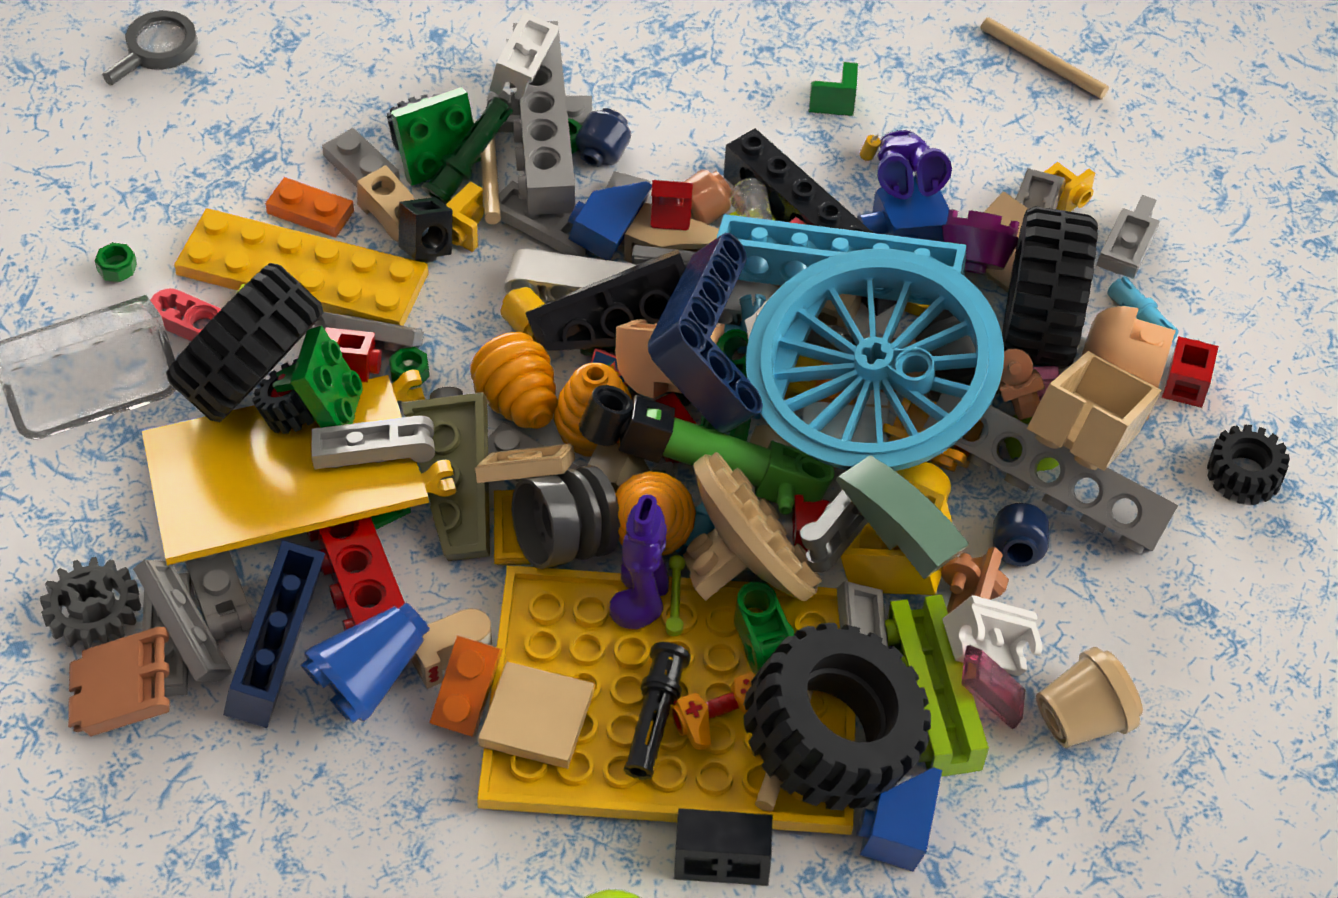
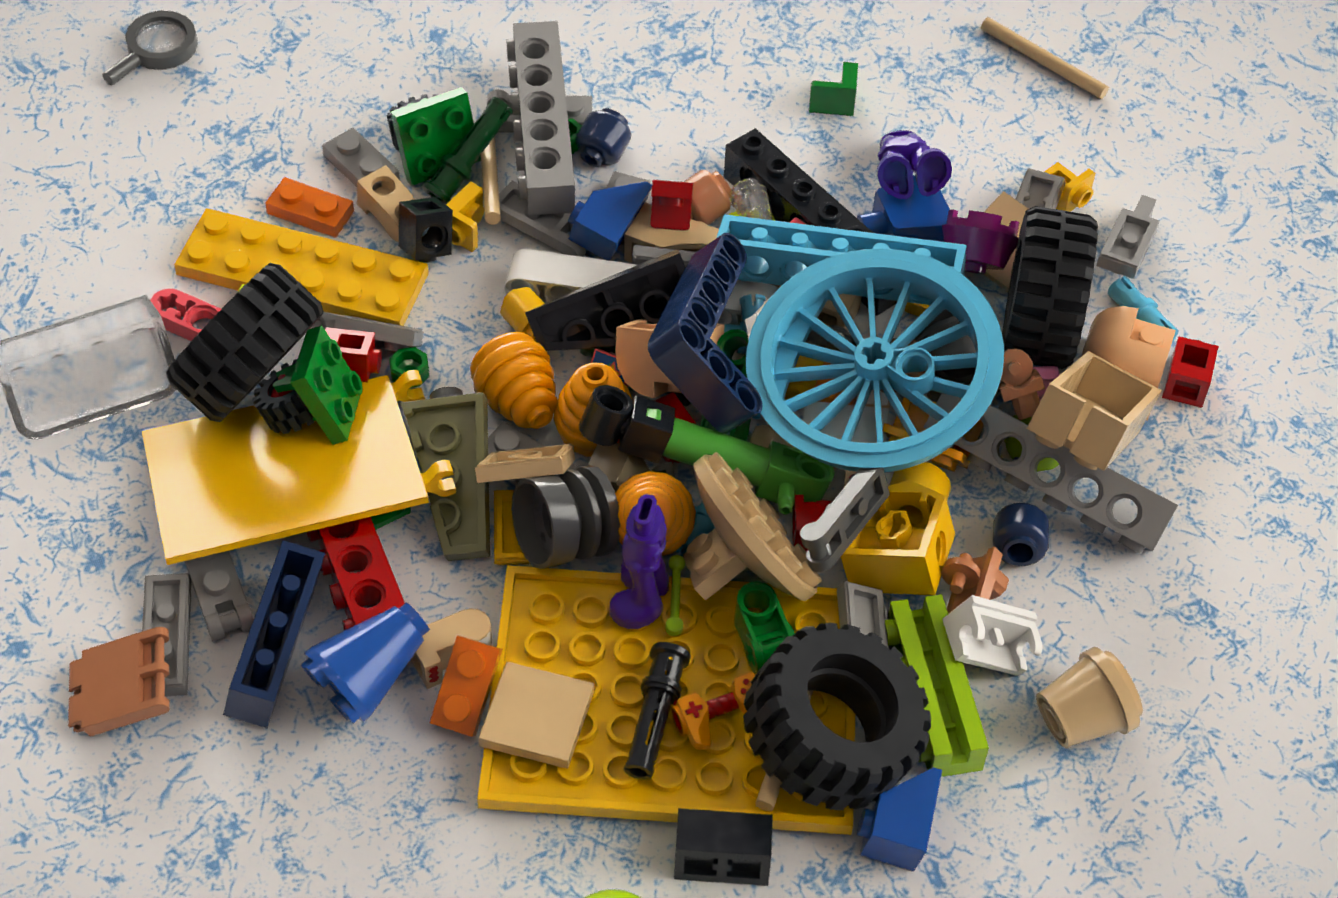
(90, 603): dark grey gear -> none
(115, 262): green tile -> none
(182, 621): light grey tile -> none
(373, 442): light grey plate -> none
(523, 54): white hinge -> none
(870, 147): yellow piece -> none
(902, 515): sand green slope -> none
(993, 686): clear pink tile -> none
(1242, 481): black tyre -> none

